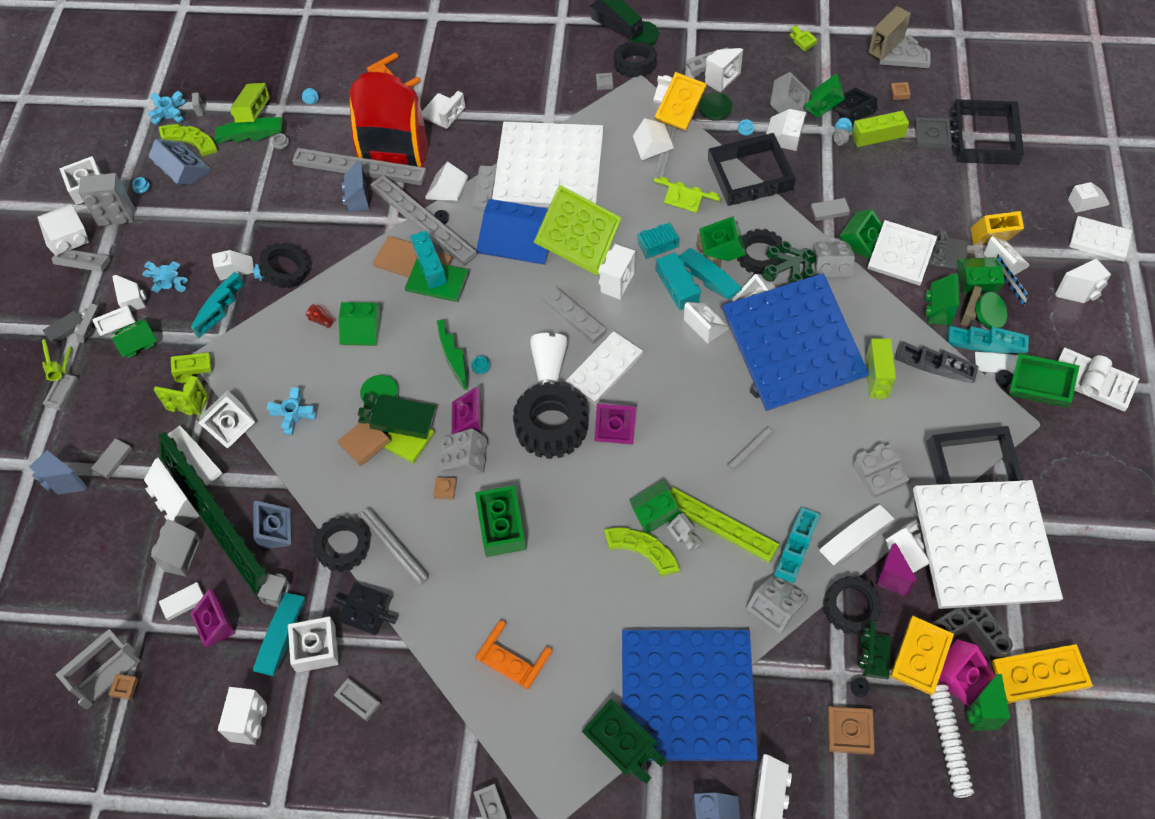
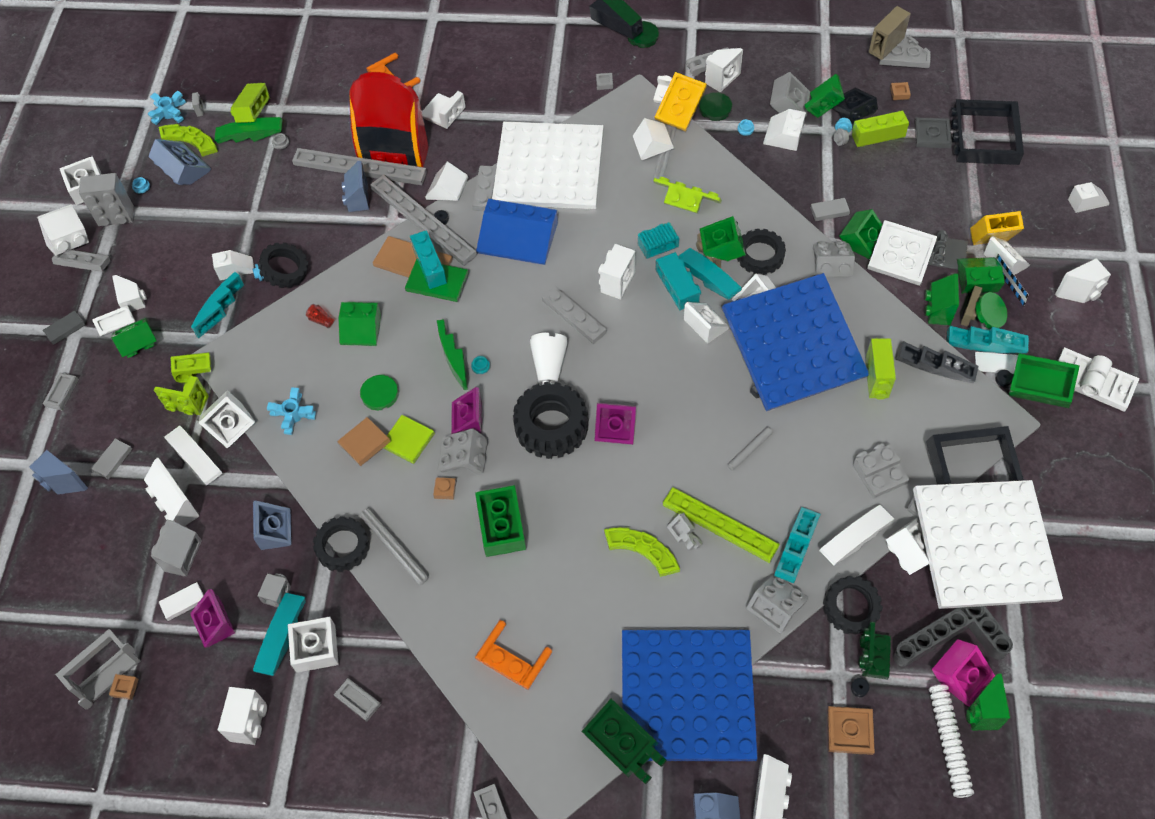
(53, 369): lime plant -> none
(83, 329): light grey plate -> none
(165, 276): medium azure pin -> none
(211, 514): dark green plate -> none
(310, 96): medium azure plate -> none
(365, 609): black plate -> none
(397, 415): dark green tile -> none
(577, 230): lime plate -> none
(604, 367): white plate -> none
(635, 68): black tyre -> none
(655, 506): green slope -> none
(745, 148): black window -> none
(804, 40): lime plate -> none
(804, 256): dark green plant -> none
(896, 573): magenta slope -> none
(922, 655): yellow plate -> none
(1042, 673): yellow plate -> none
(1100, 238): white plate -> none

